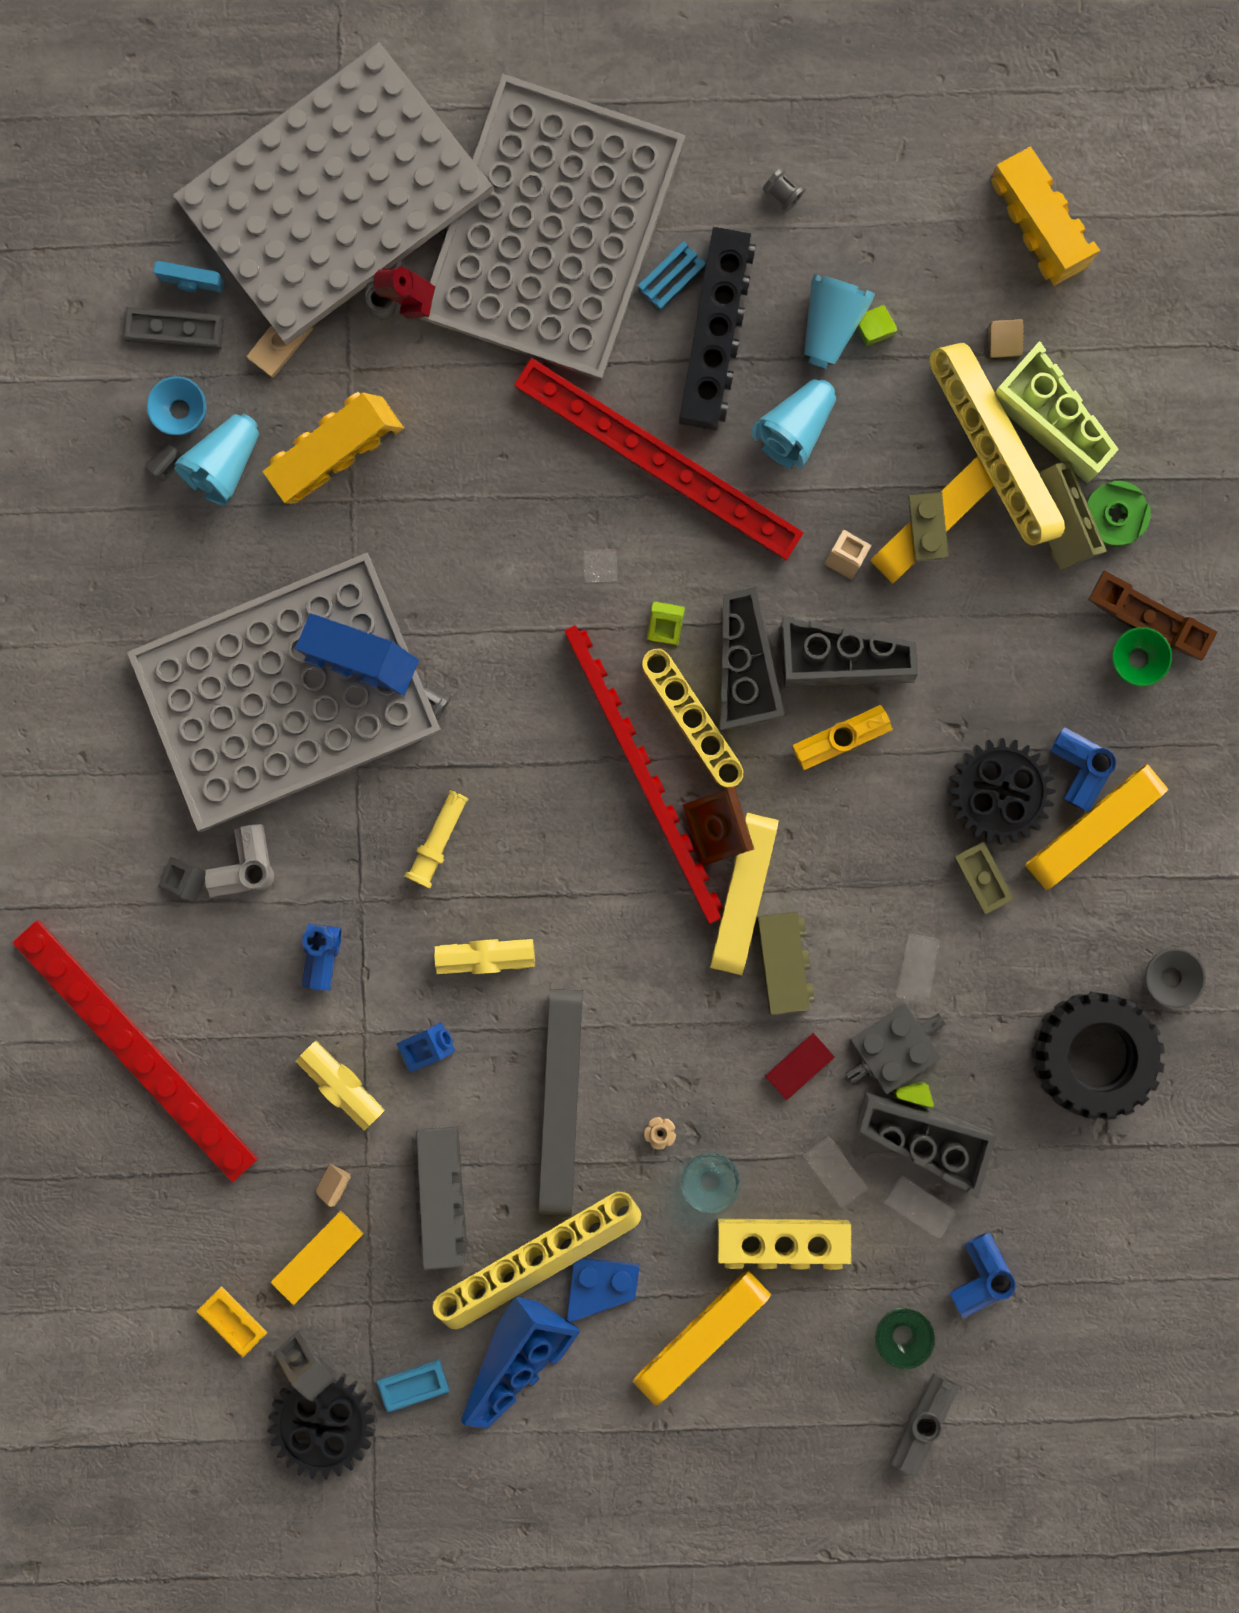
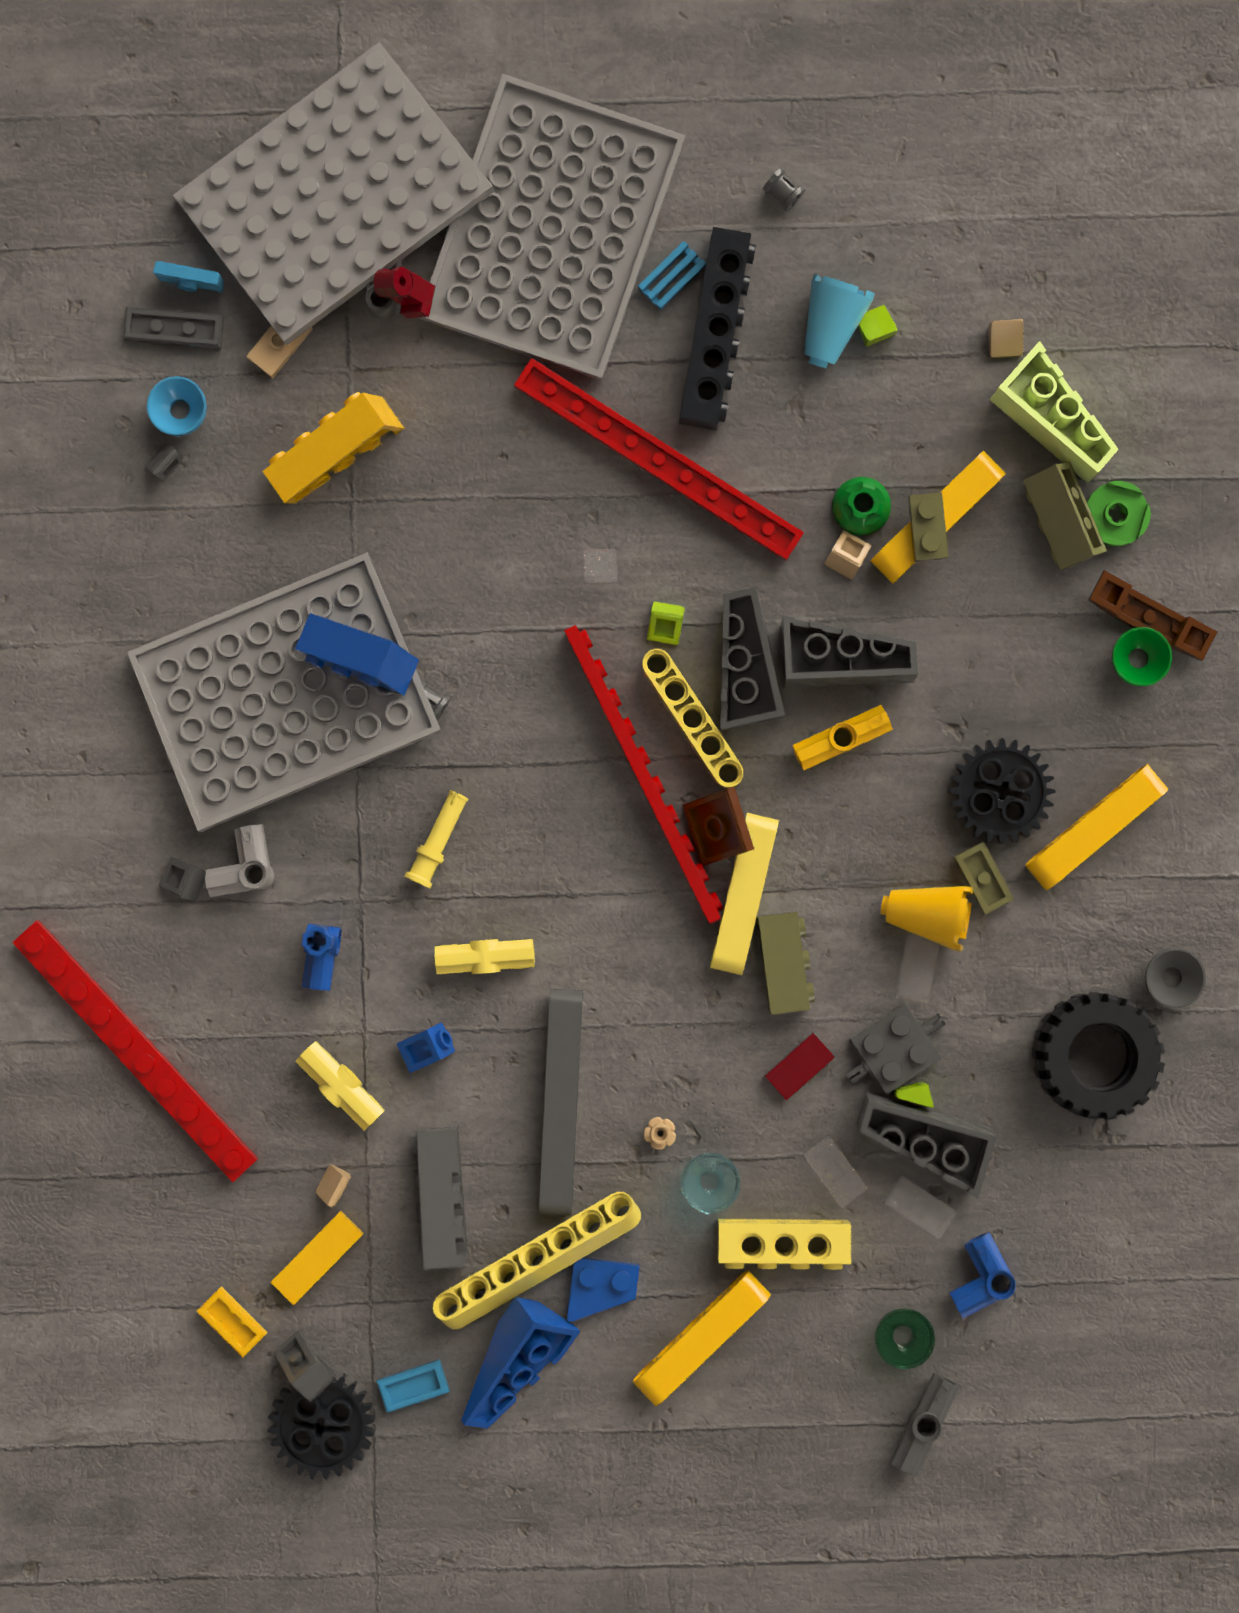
(219, 459): medium azure cone -> none
(796, 424): medium azure cone -> none
(849, 517): none -> green piece
(932, 913): none -> yellow cone
(997, 444): light yellow beam -> none
(1043, 217): yellow wedge -> none
(1088, 781): blue piece -> none

